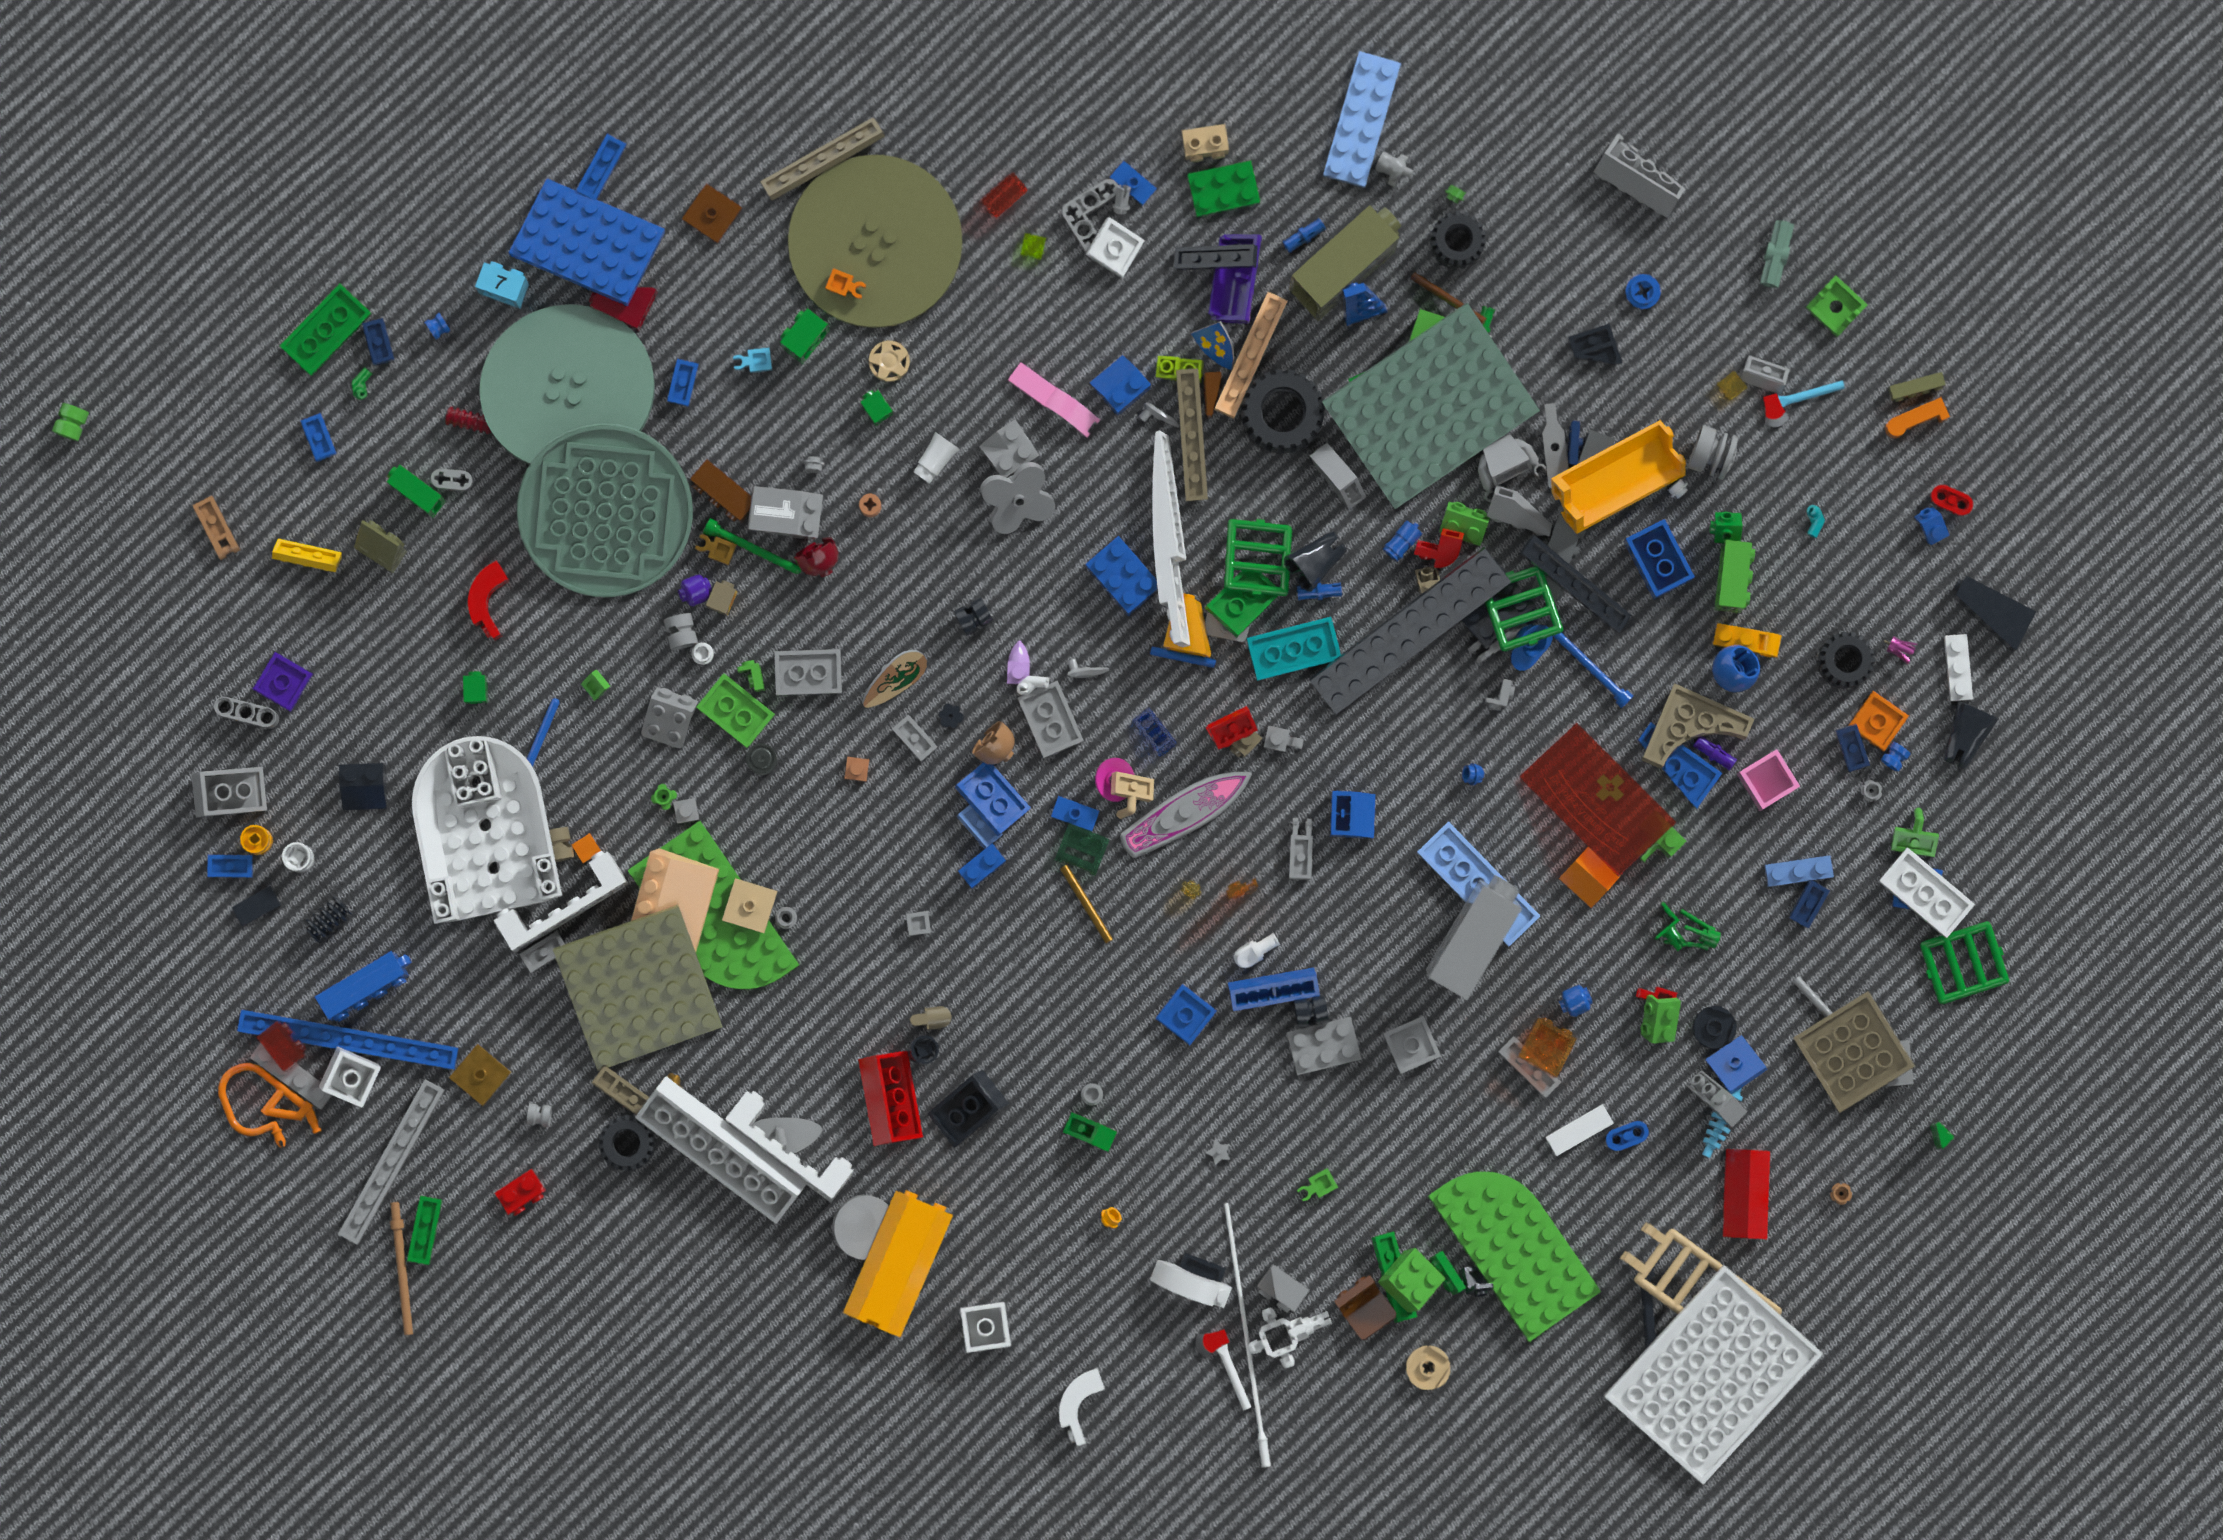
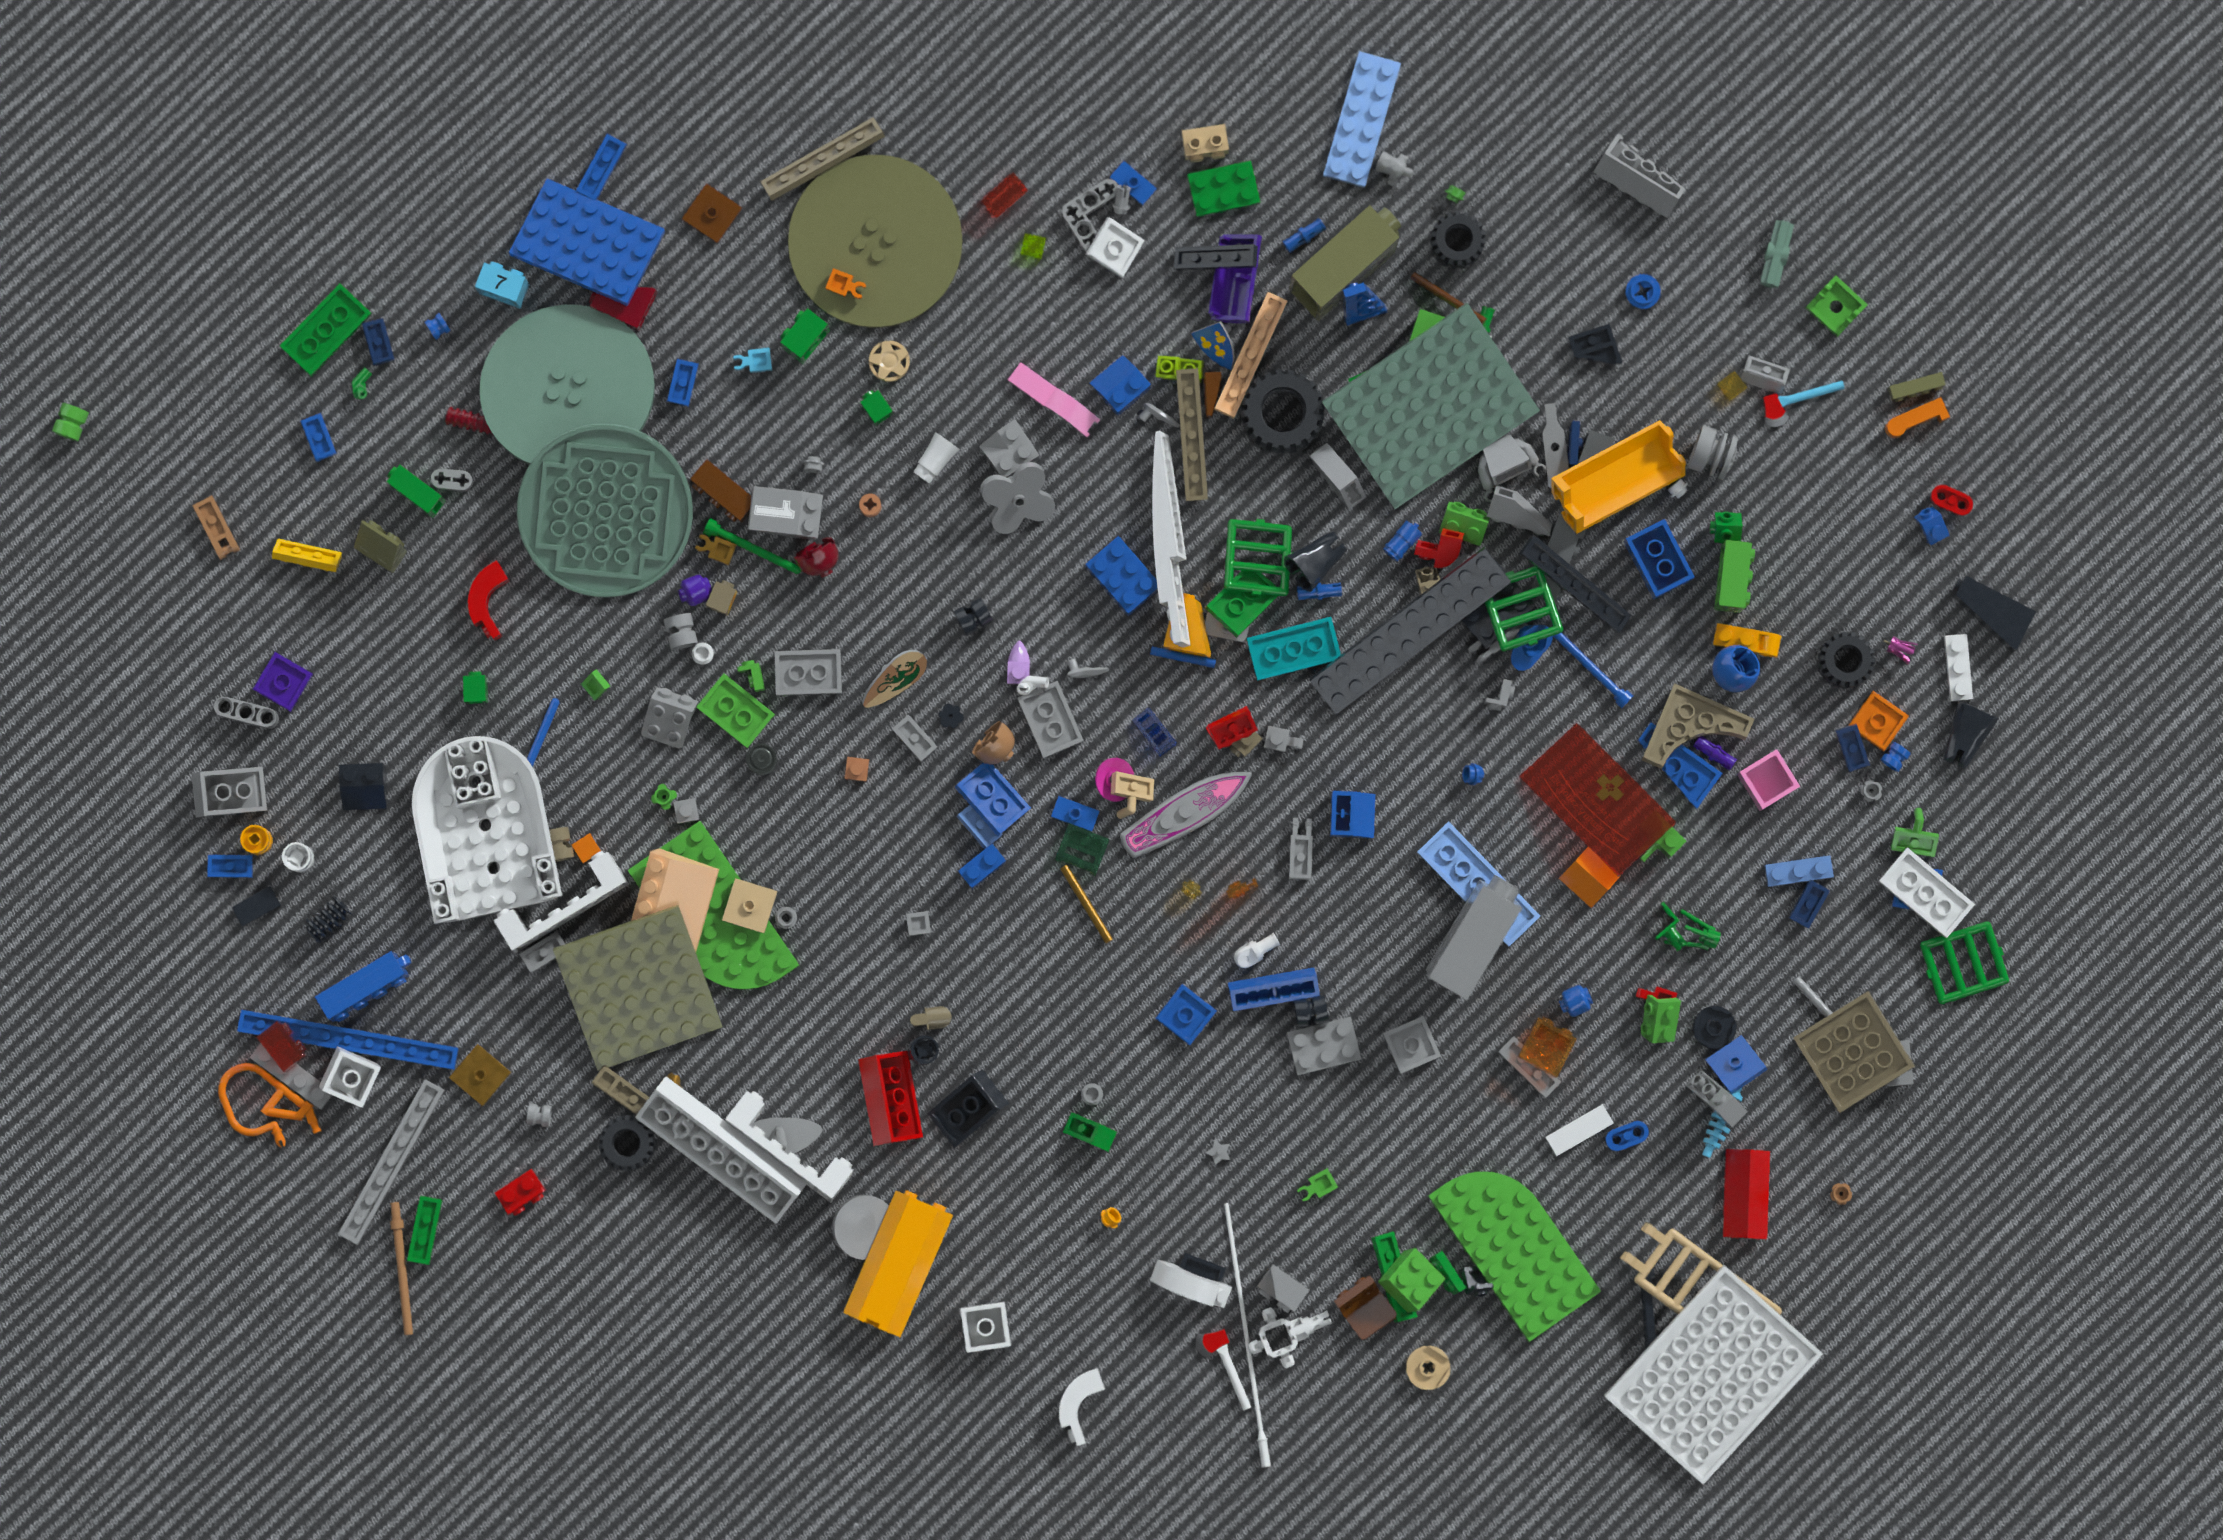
(1817, 520): teal arm -> none
(1941, 1135): green slope -> none

